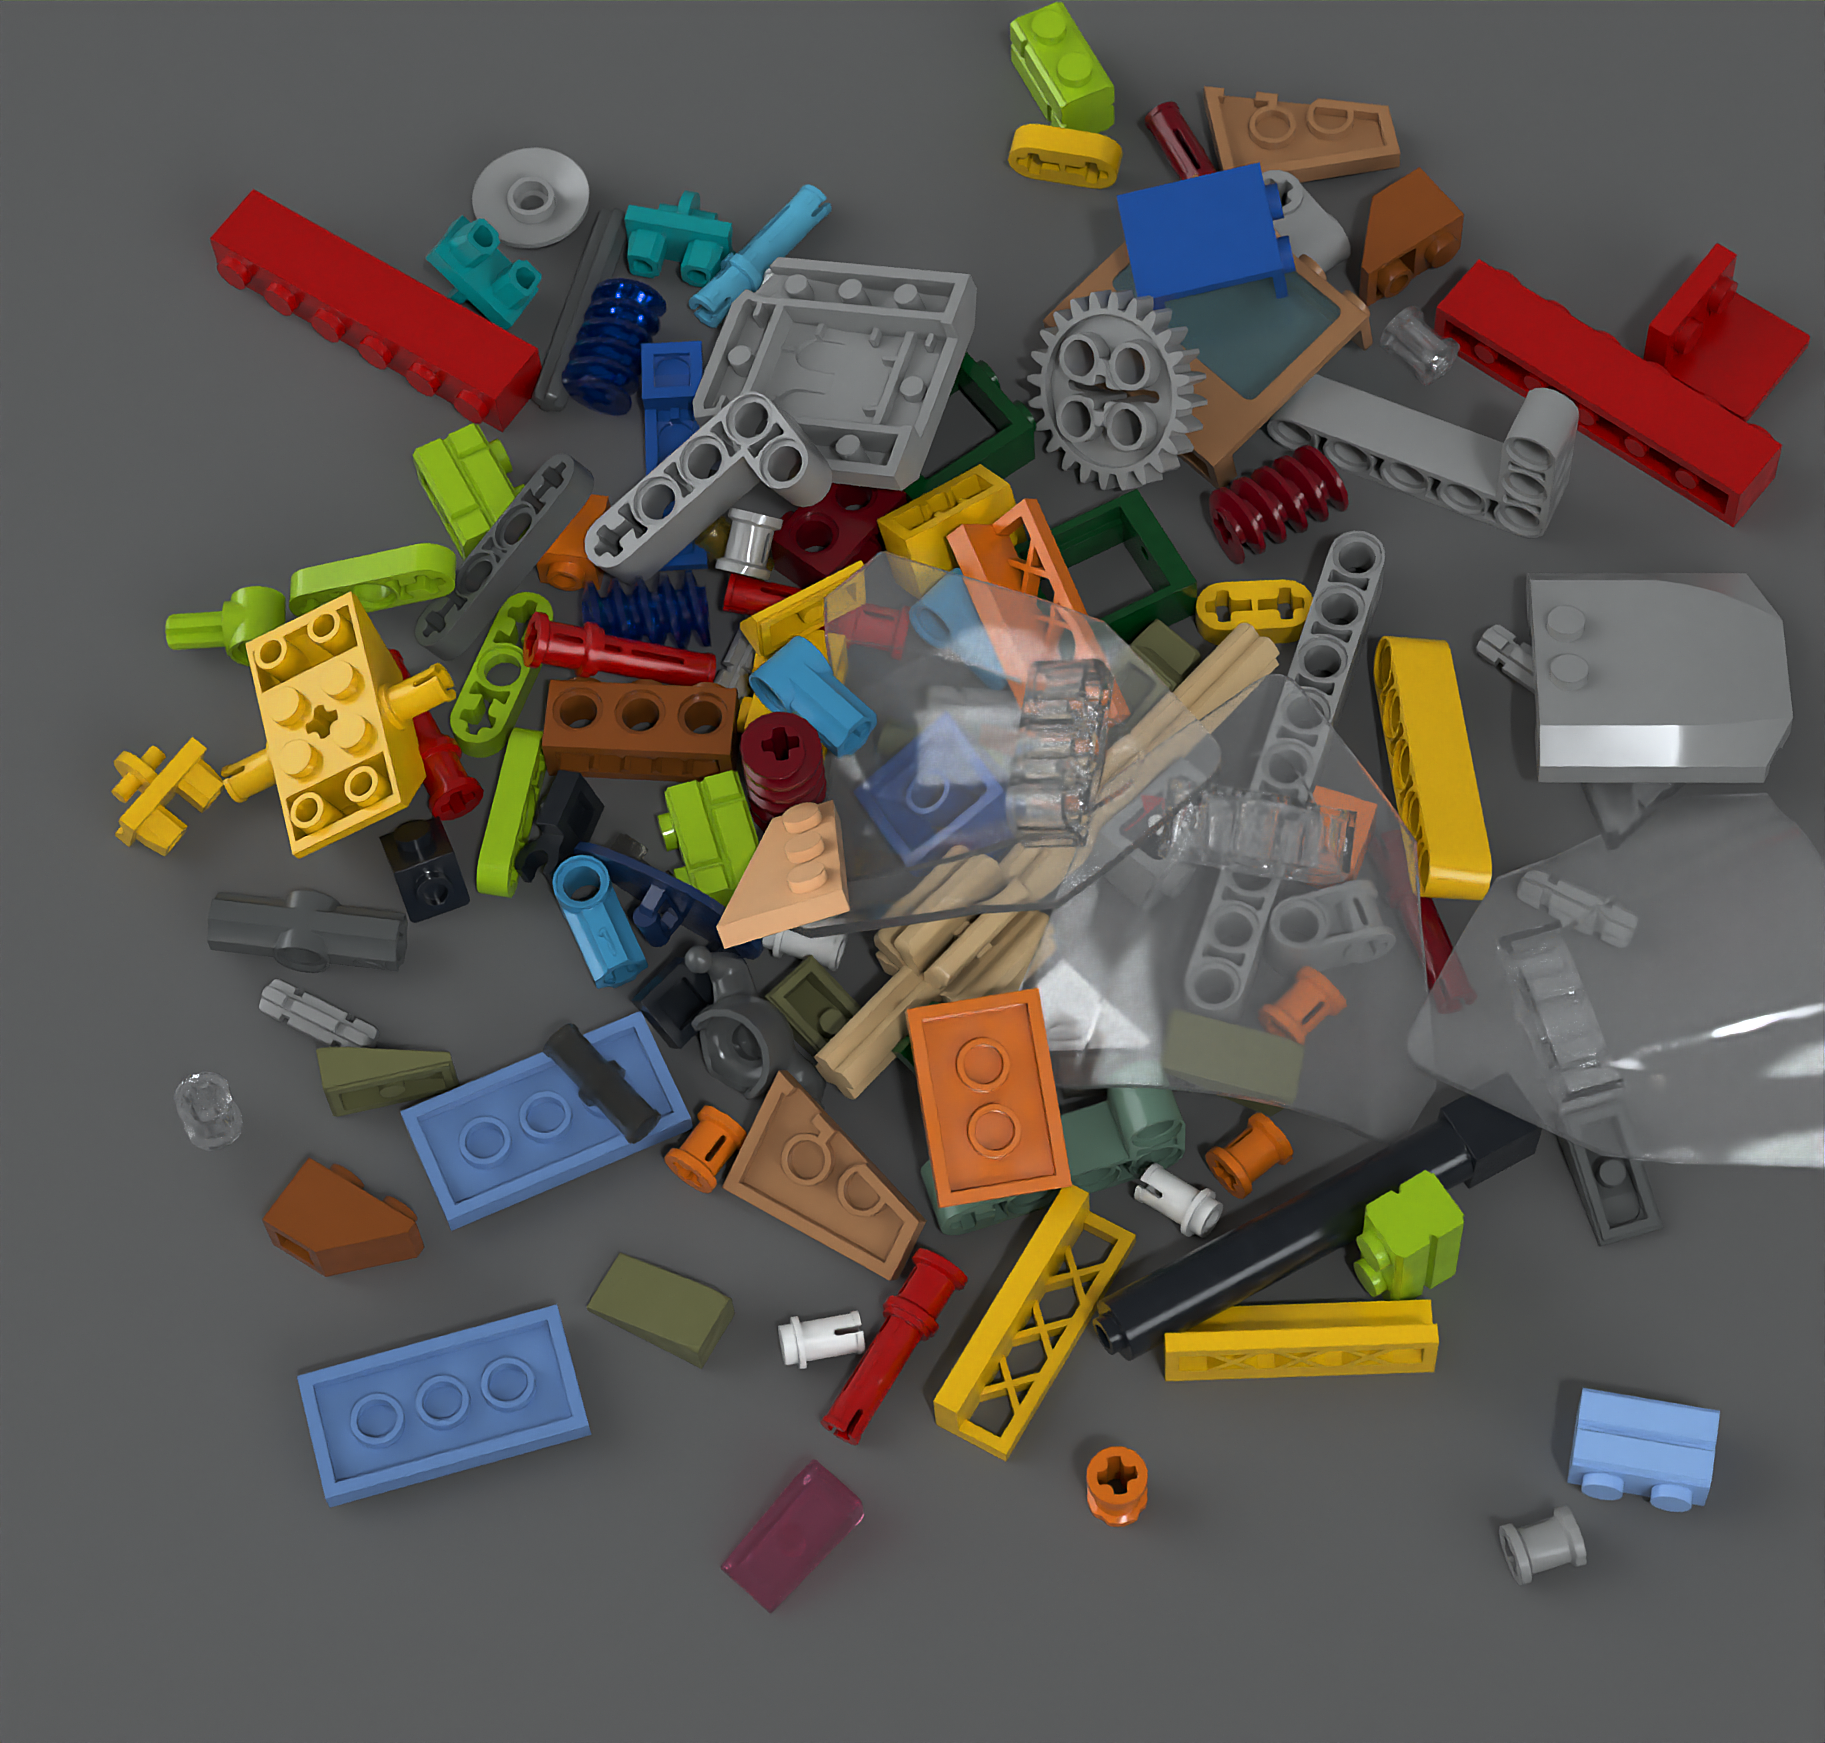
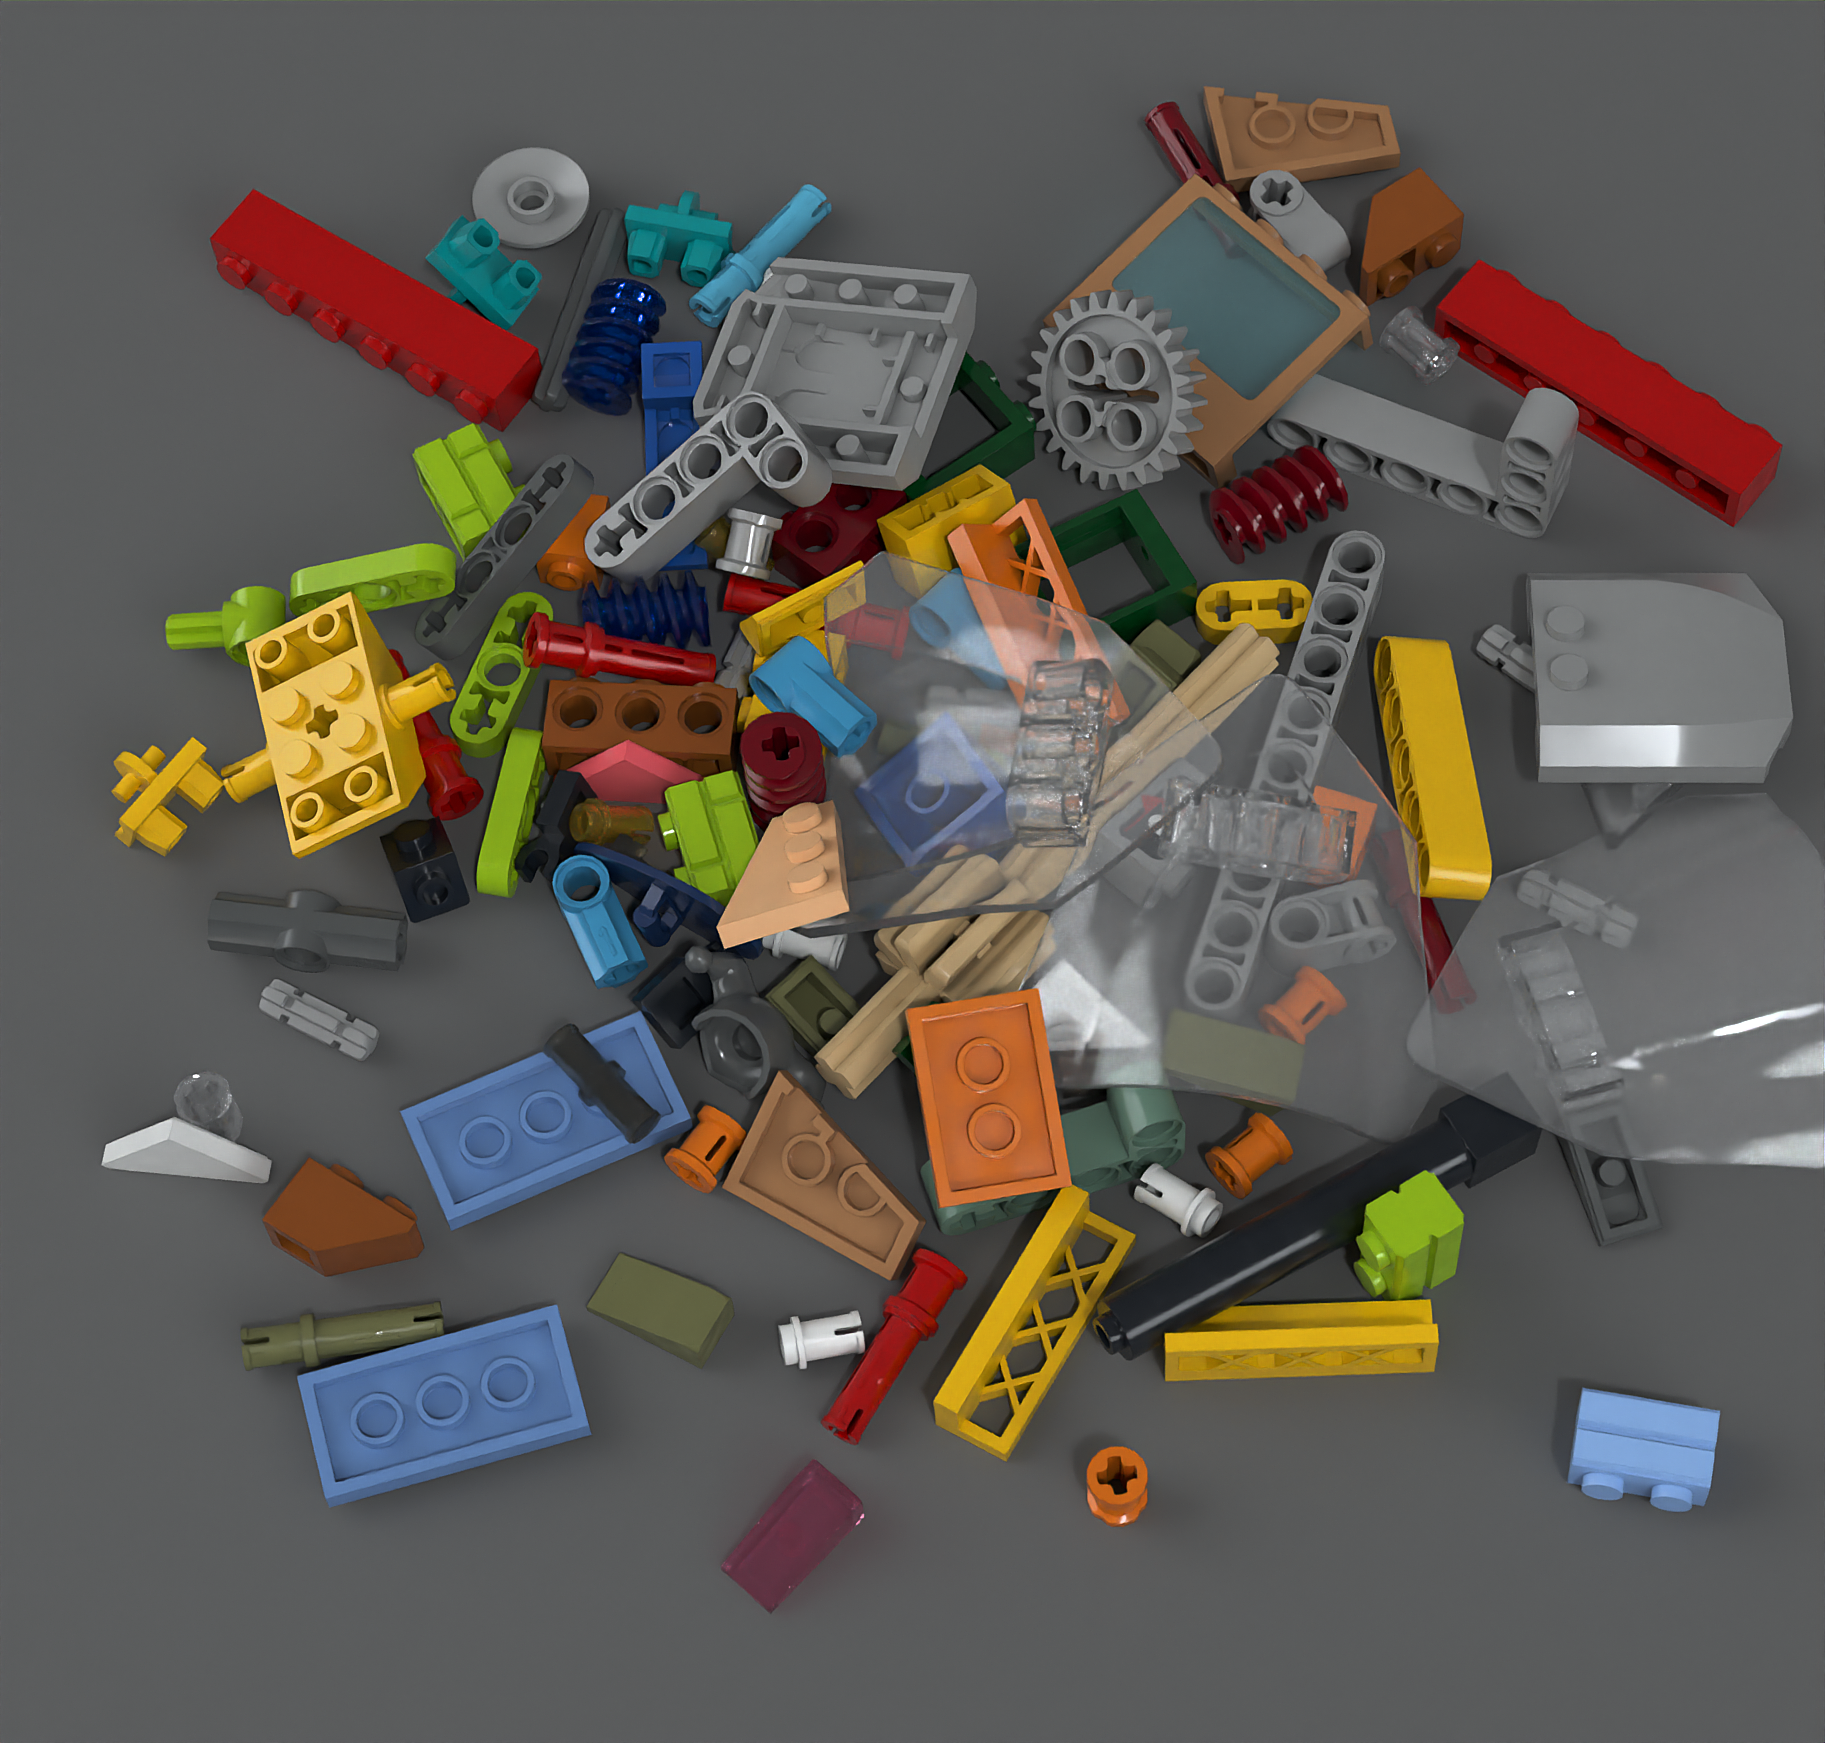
(186, 1150): none -> white tile
(340, 1335): none -> olive pin
(378, 1078): olive slope -> none
(602, 823): none -> clear yellow pin
(632, 774): none -> coral tile
(1062, 70): lime brick -> none
(1065, 156): yellow beam -> none
(1205, 235): blue panel -> none
(1542, 1545): light grey bush -> none
(1723, 340): red bracket -> none

